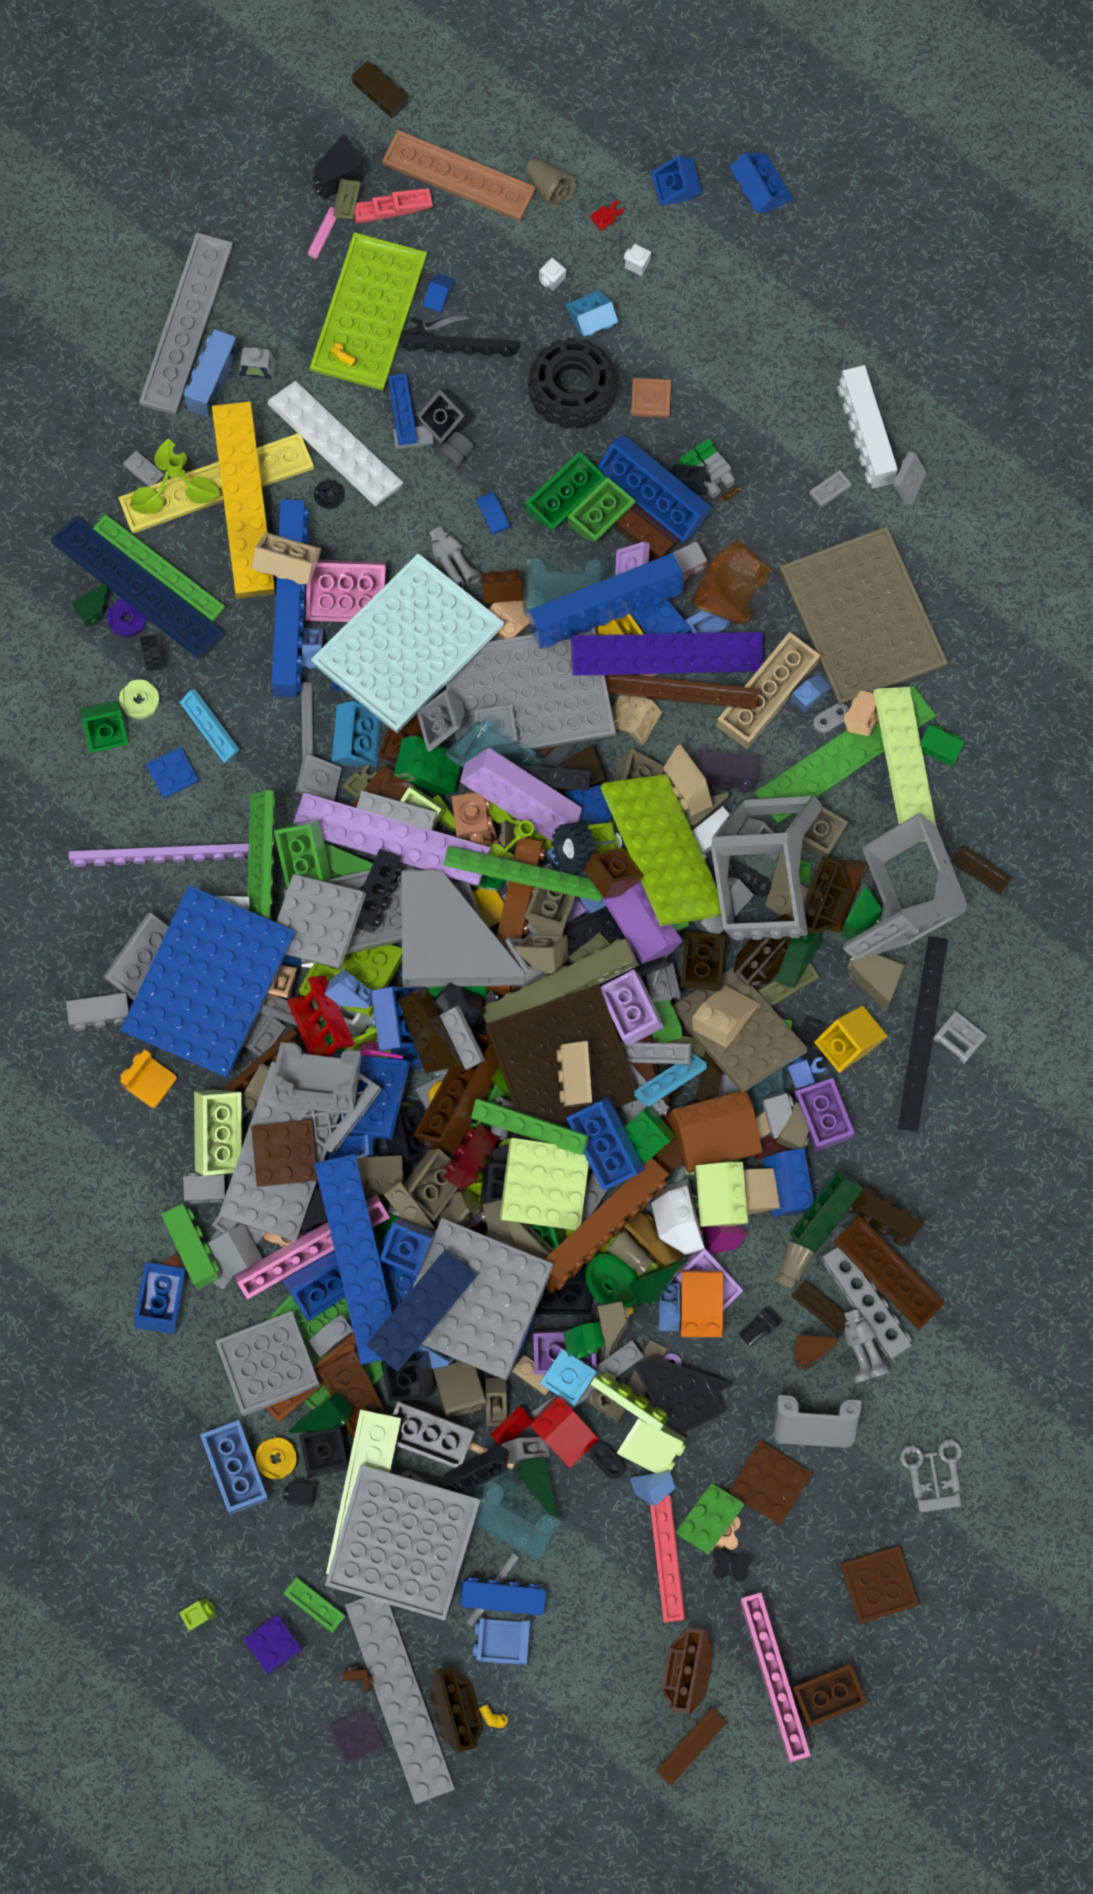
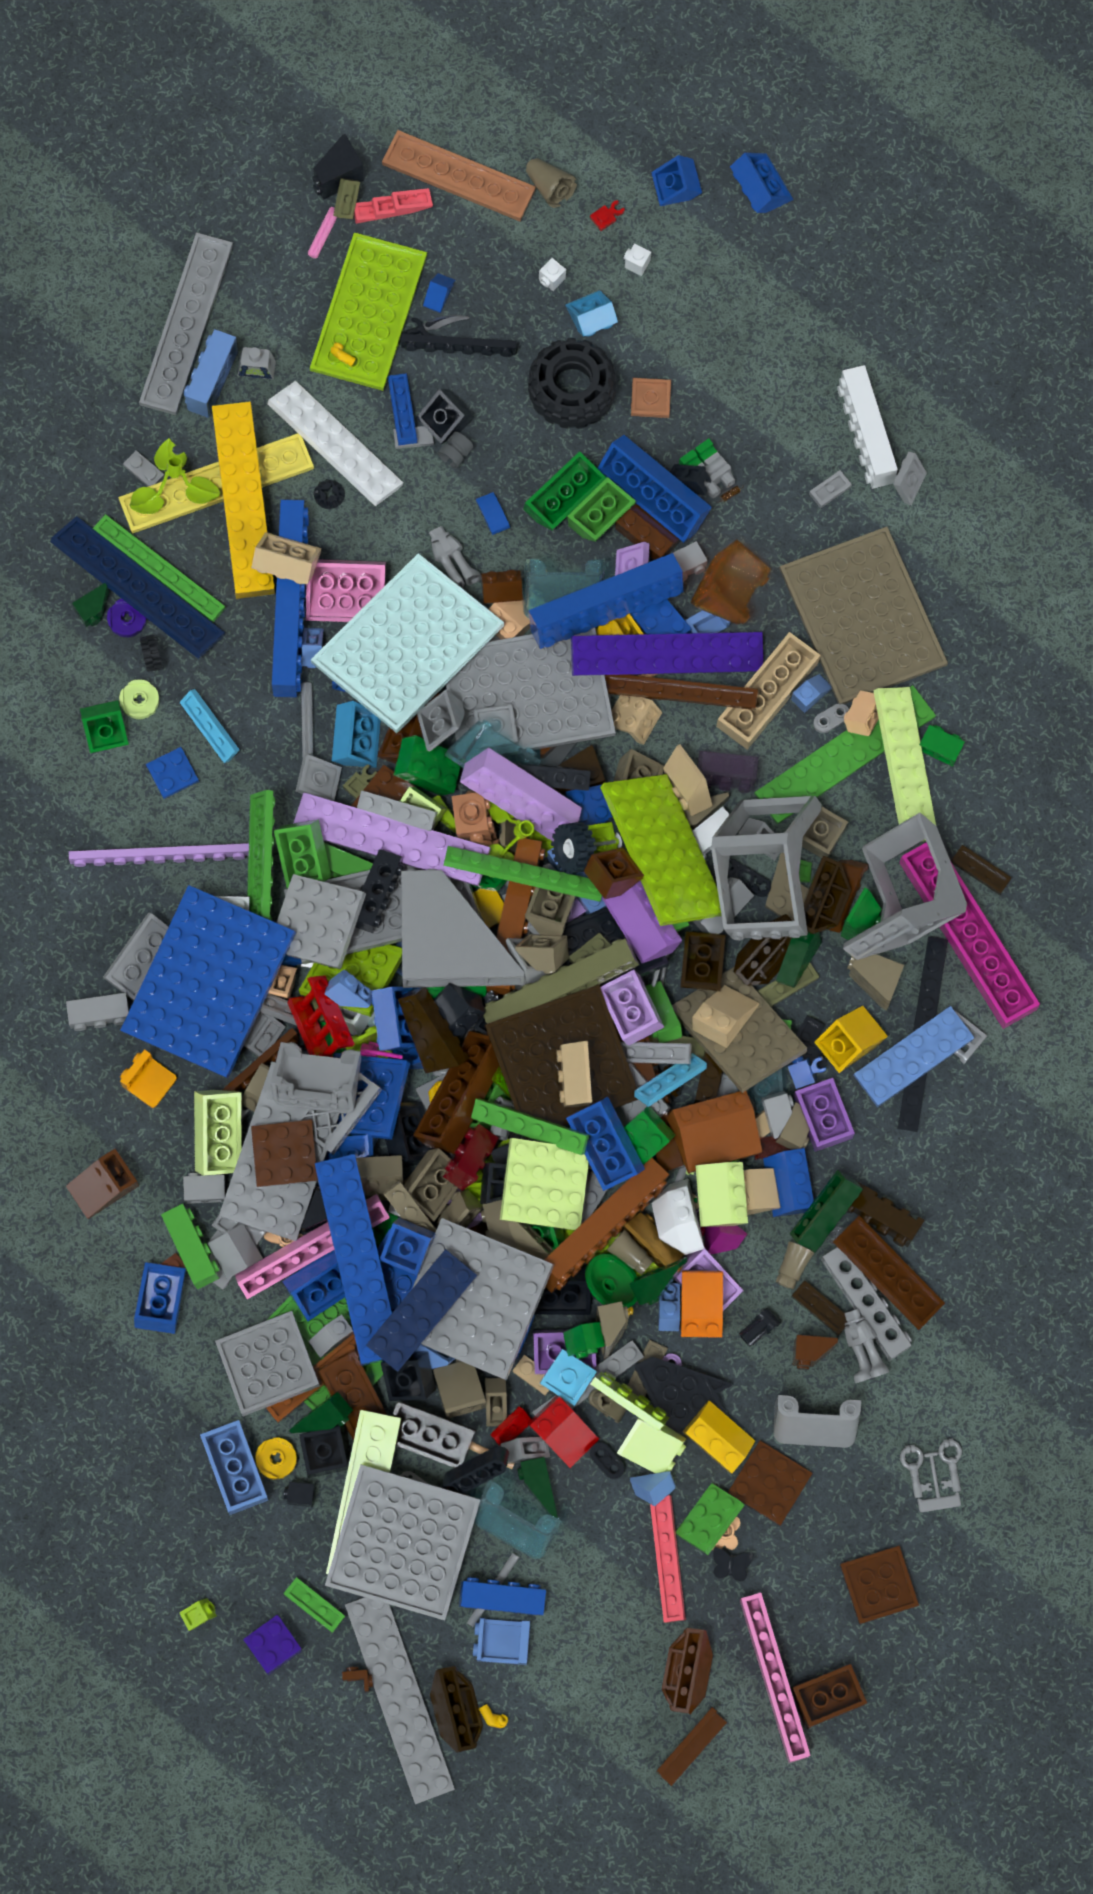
(102, 1184): none -> reddish brown slope
(356, 1737): clear purple plate -> none
(380, 89): dark brown brick -> none
(462, 1037): light grey plate -> none
(666, 985): light grey plate -> none
(719, 1437): none -> yellow slope
(913, 1056): none -> medium blue plate
(975, 945): none -> dark pink brick

